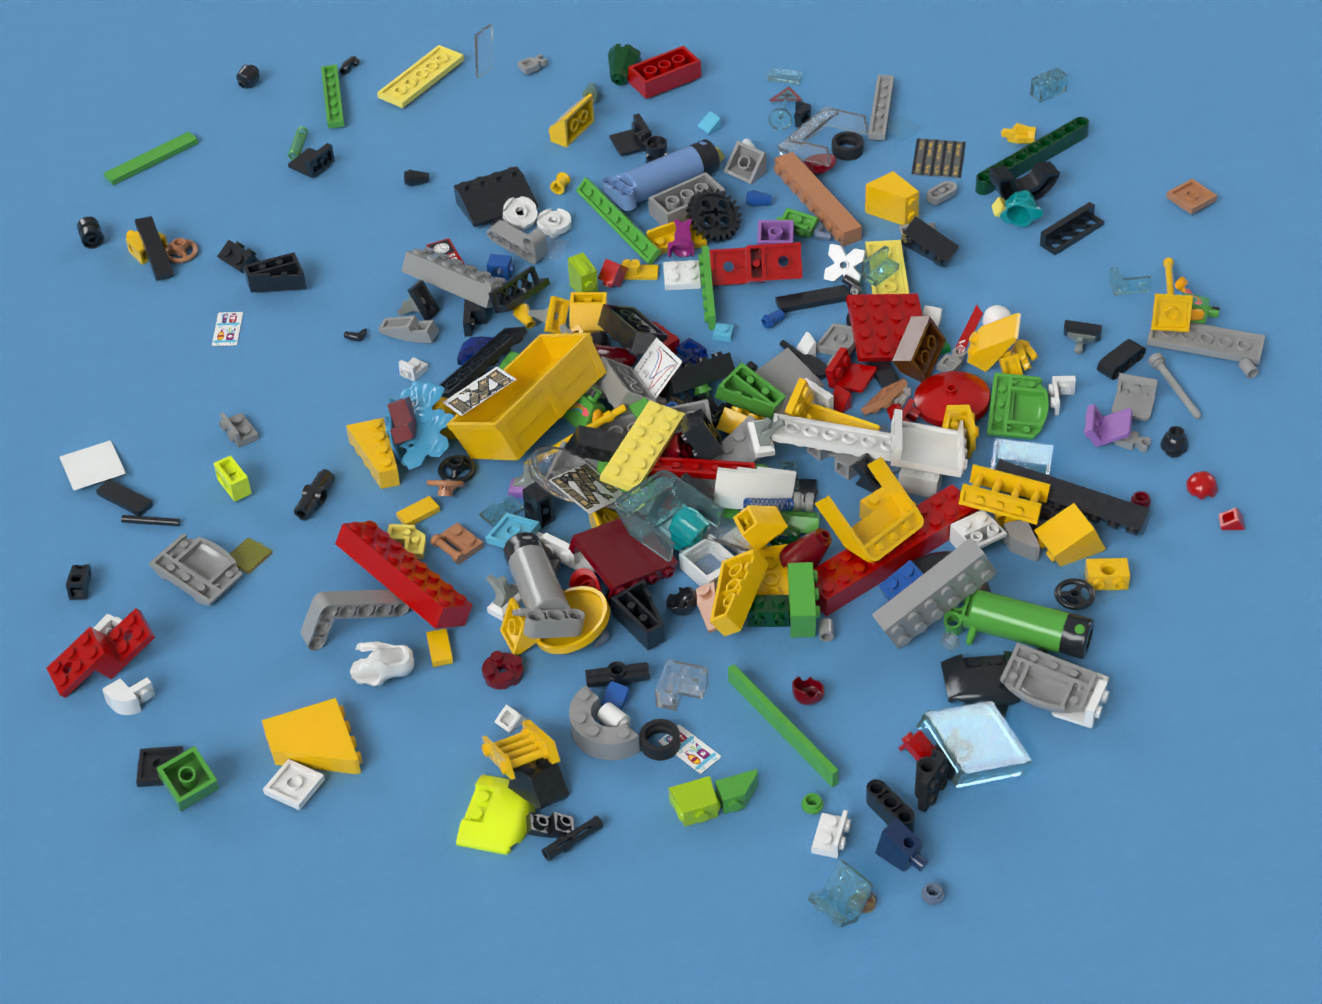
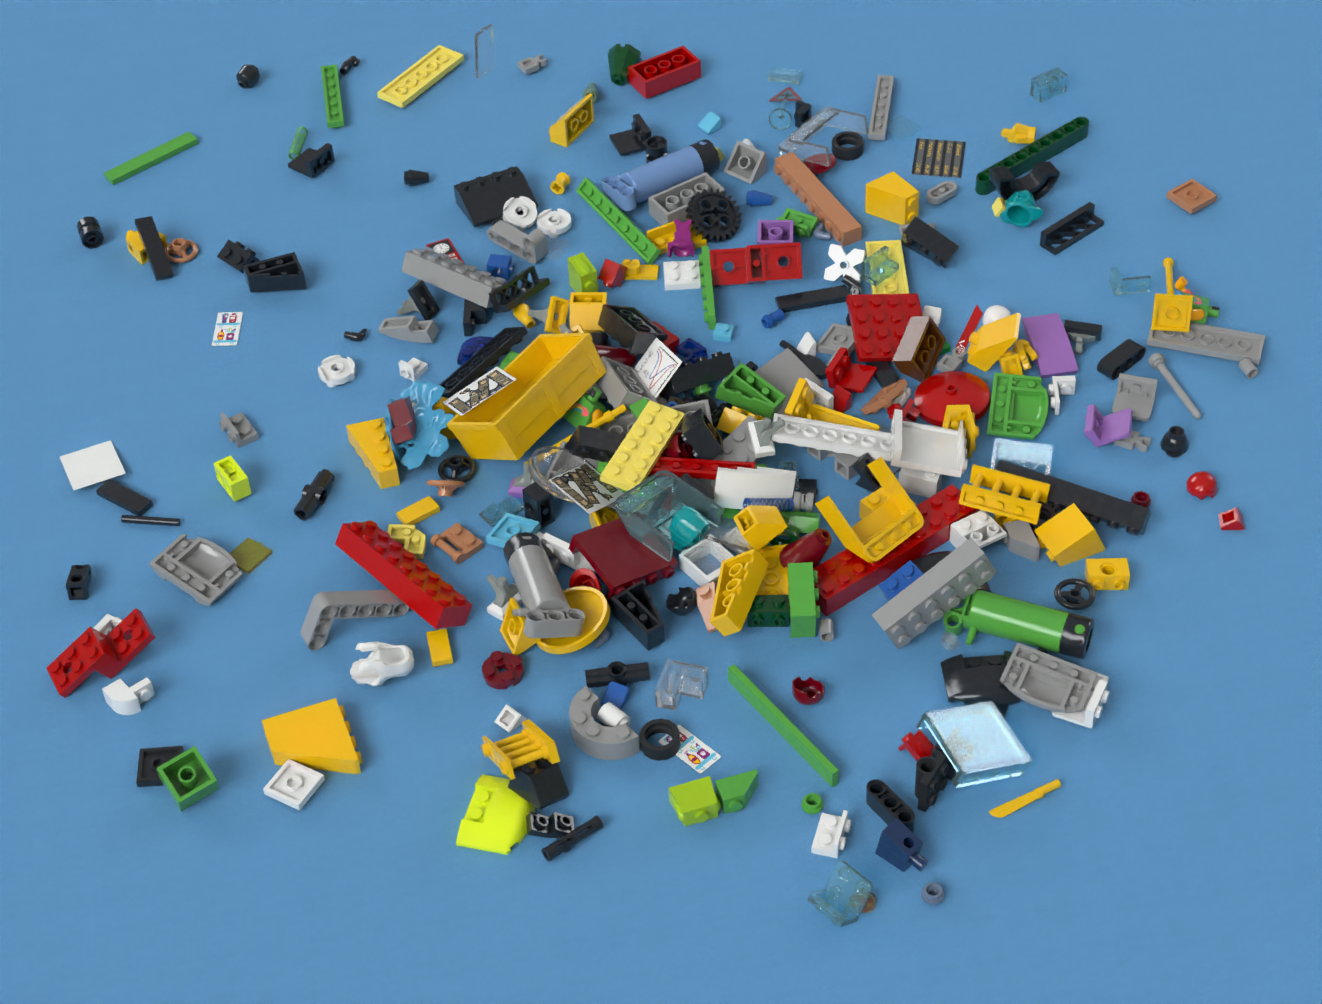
(345, 372): none -> white plate
(1015, 804): none -> yellow piece
(1051, 344): none -> medium lavender slope

